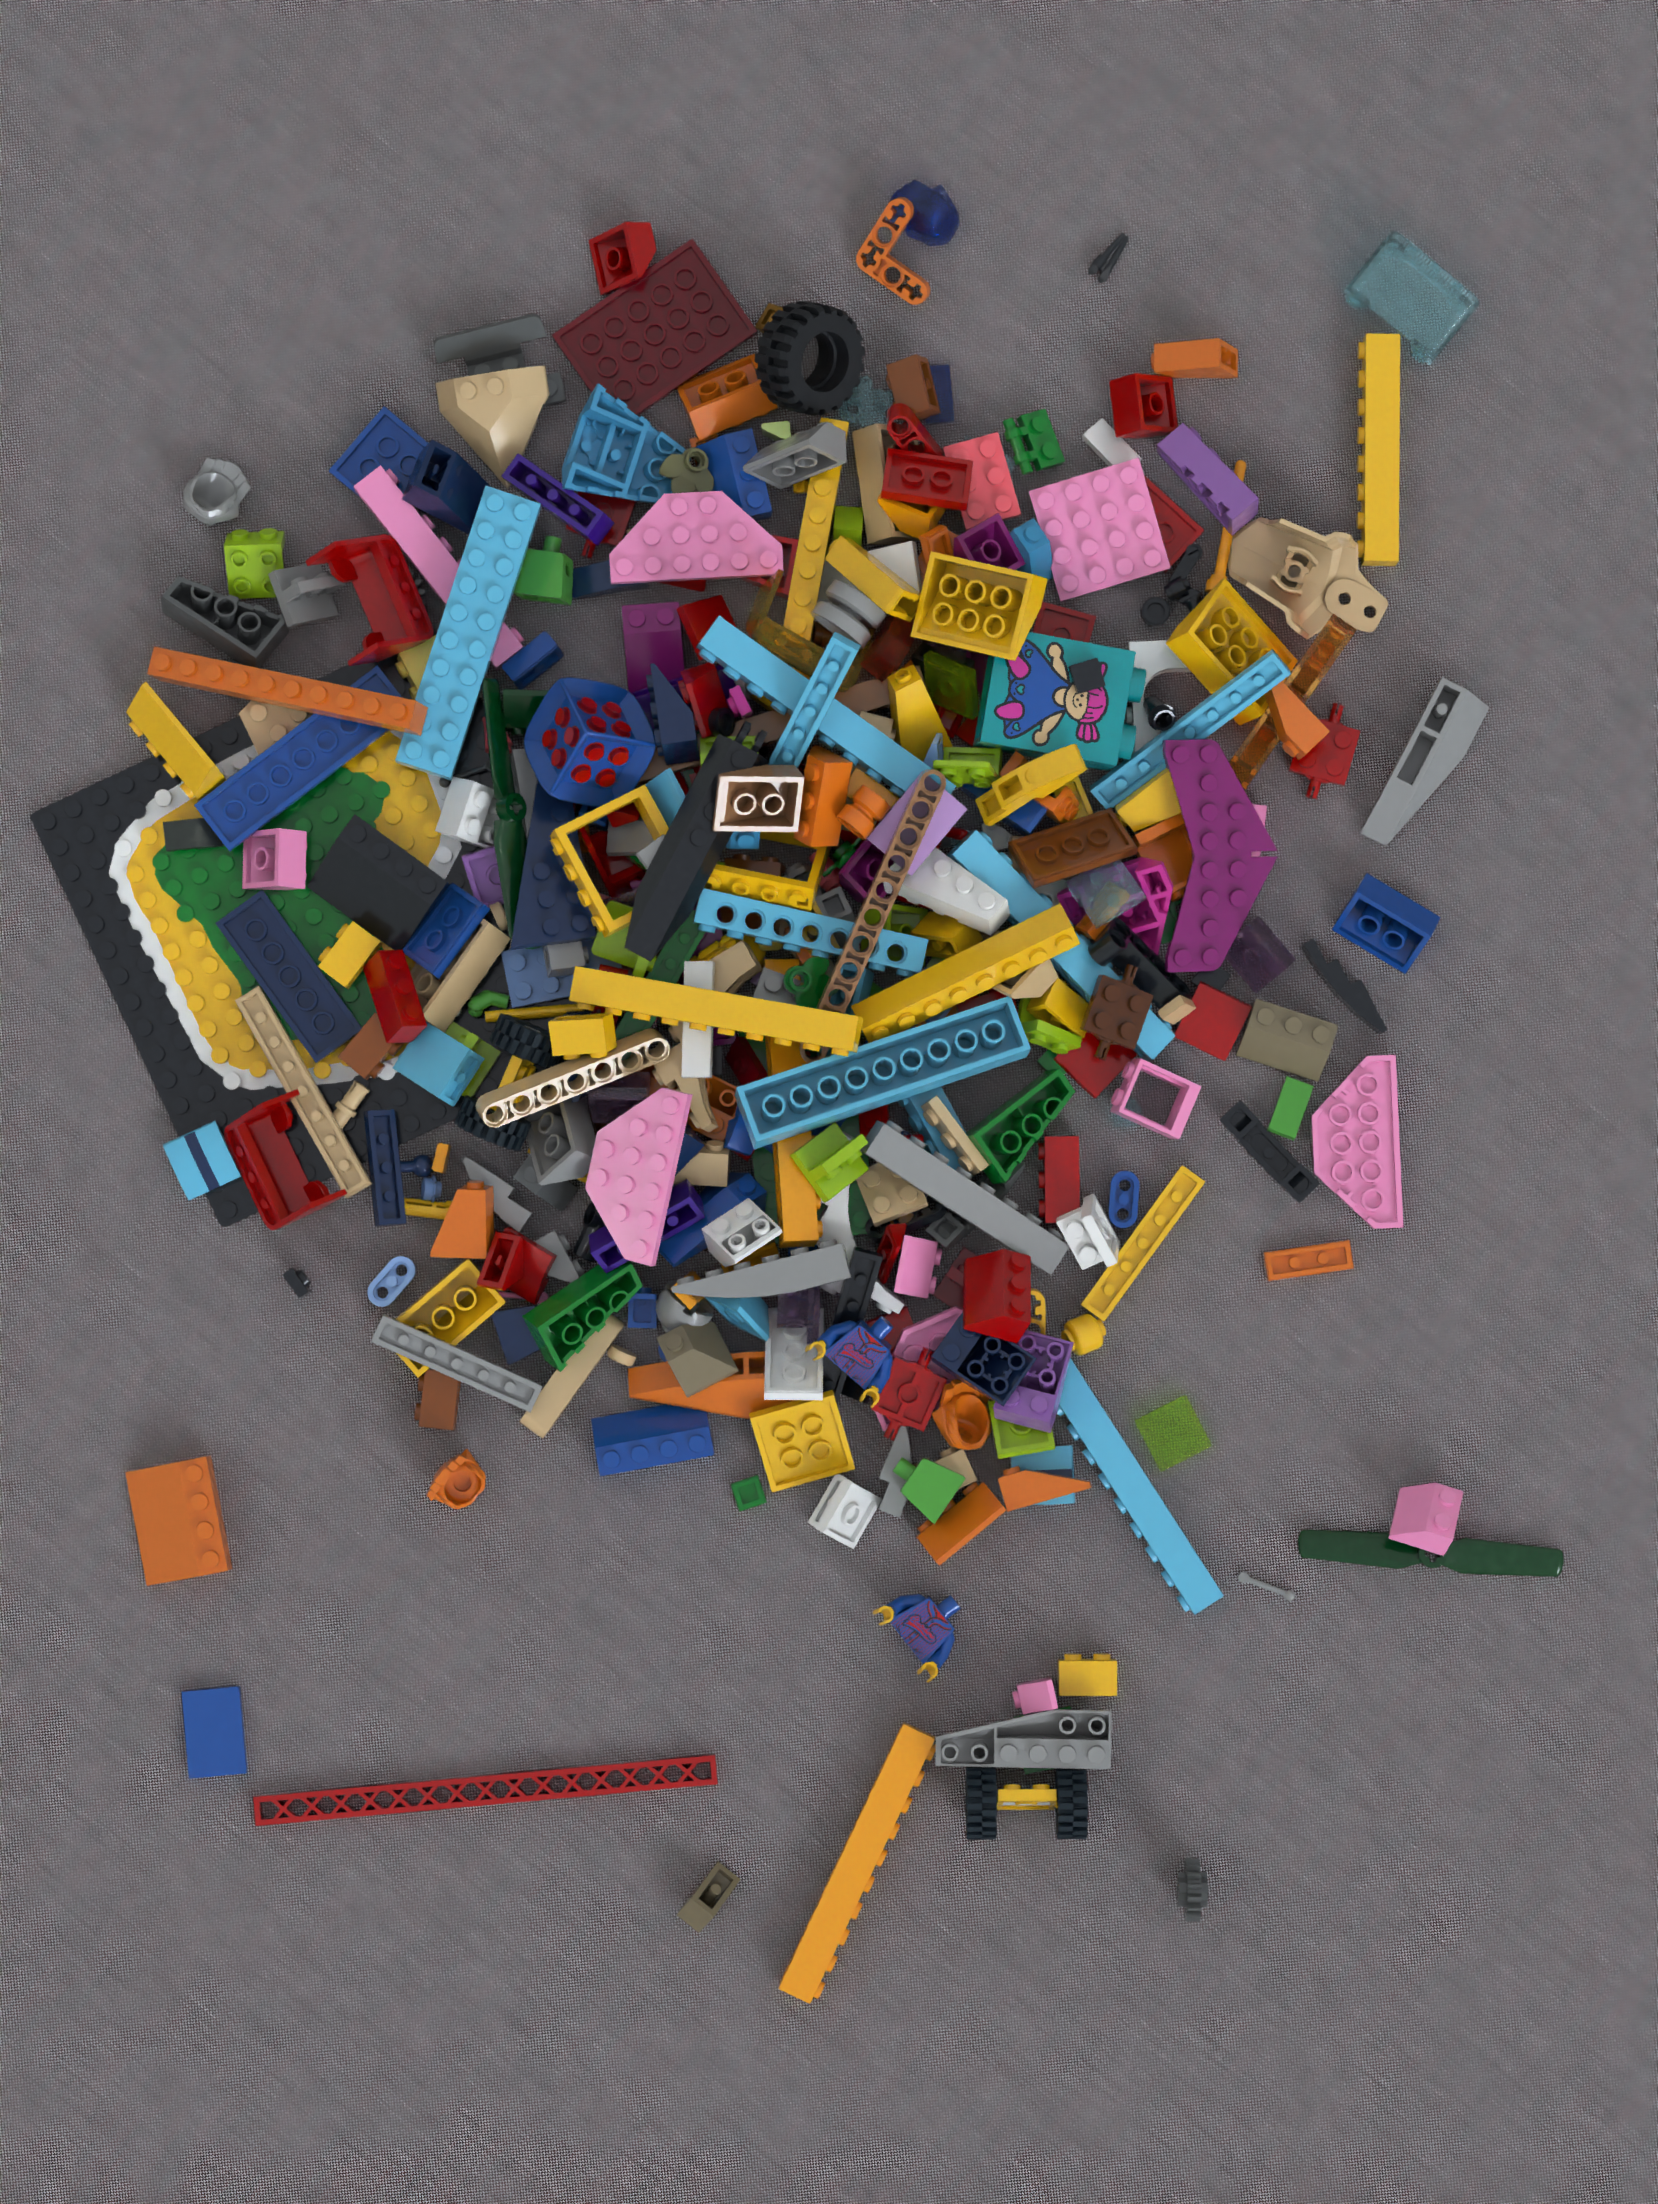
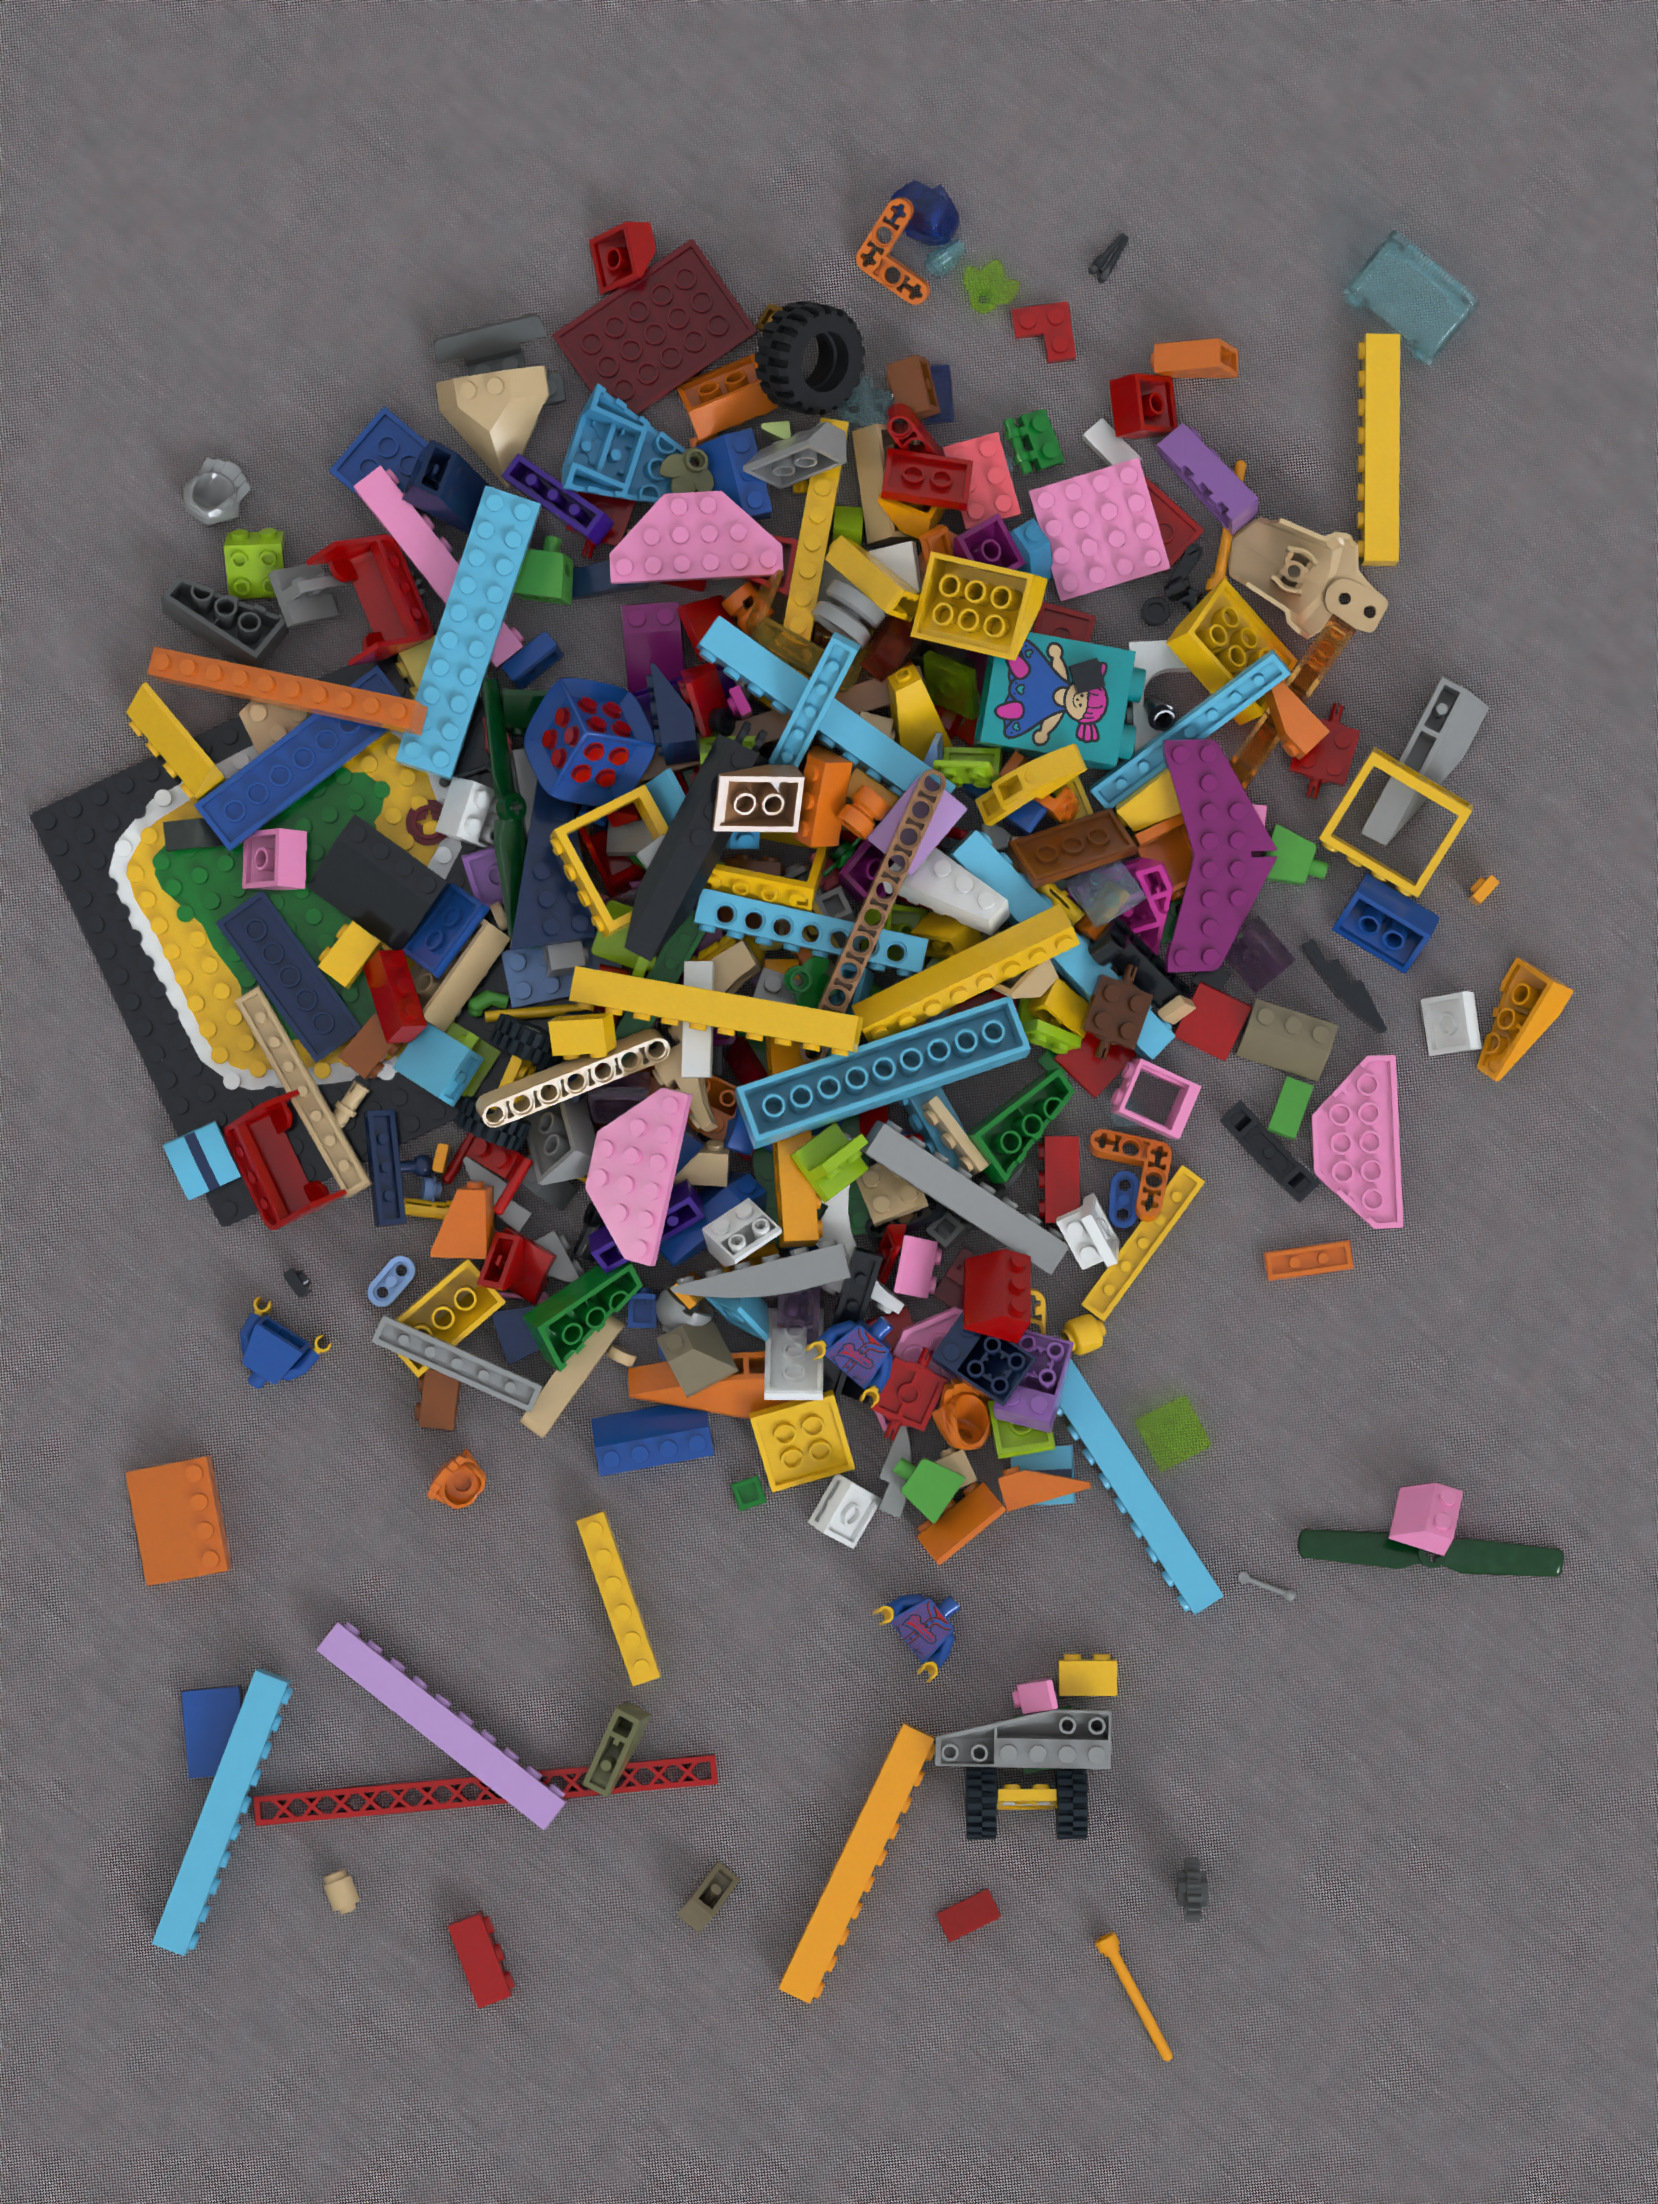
(221, 1812): none -> medium azure brick
(274, 1350): none -> blue torso
(341, 1891): none -> tan brick
(416, 829): none -> dark red gear
(442, 1725): none -> lavender brick
(481, 1958): none -> red brick
(498, 1159): none -> red plate
(616, 1747): none -> olive slope
(619, 1598): none -> yellow brick
(735, 604): none -> orange wheel
(944, 258): none -> clear light blue cone
(968, 1915): none -> red slope
(991, 283): none -> clear neon green plate
(1050, 321): none -> red plate
(1073, 912): none -> yellow pin
(1109, 1946): none -> light orange piece
(1144, 1158): none -> orange beam
(1294, 858): none -> bright green torso
(1420, 784): none -> yellow window
(1451, 1023): none -> white bracket
(1482, 889): none -> light orange plate
(1526, 1010): none -> light orange wedge

